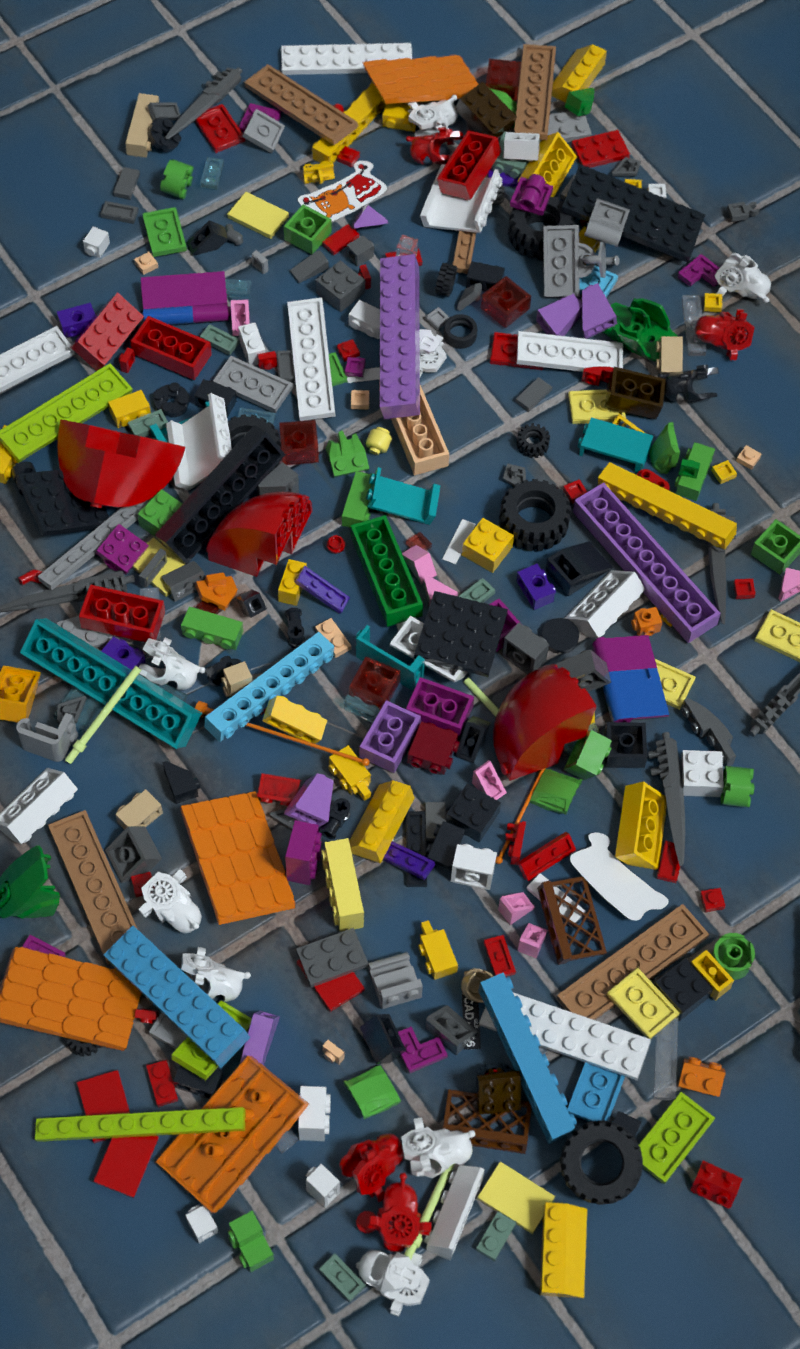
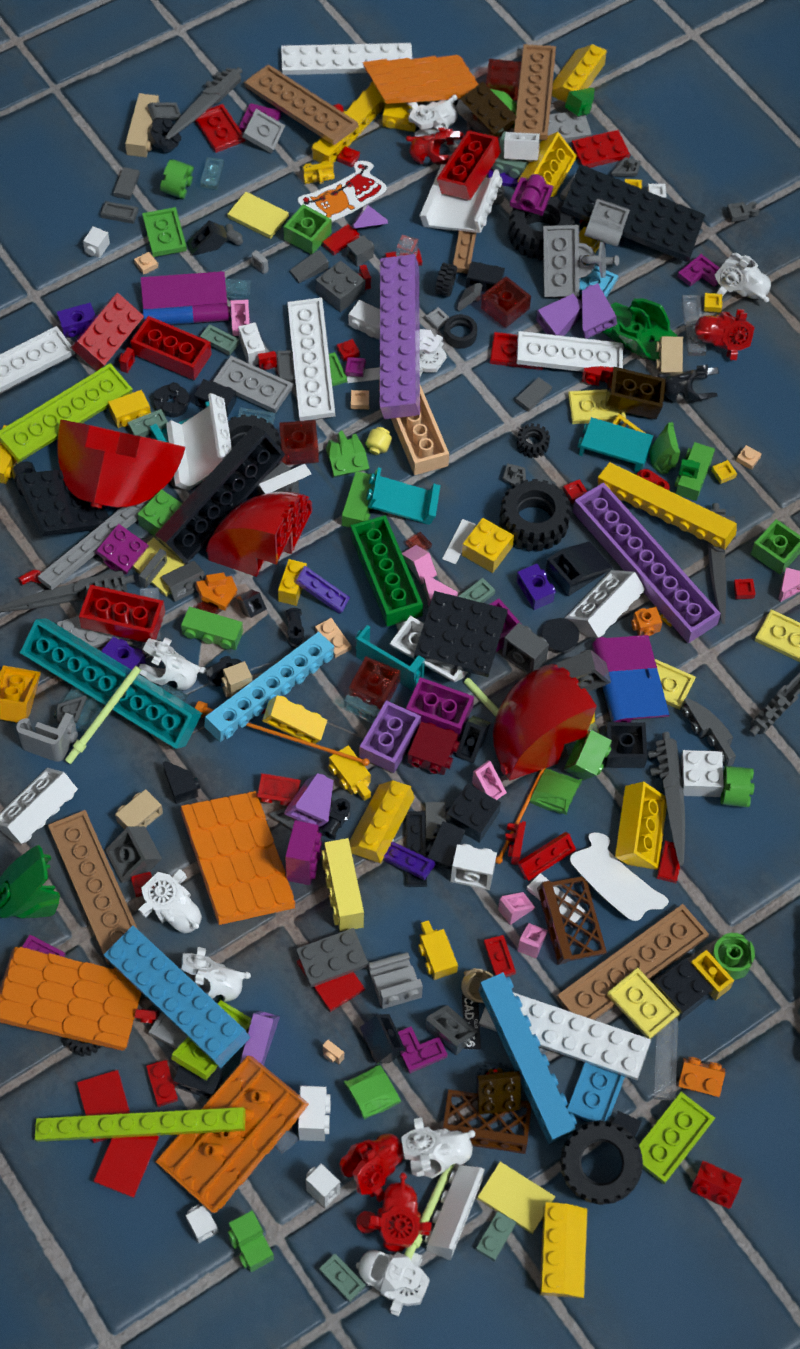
(285, 479): none -> white sticker
(335, 544): red plate -> none
(712, 900): red plate -> none

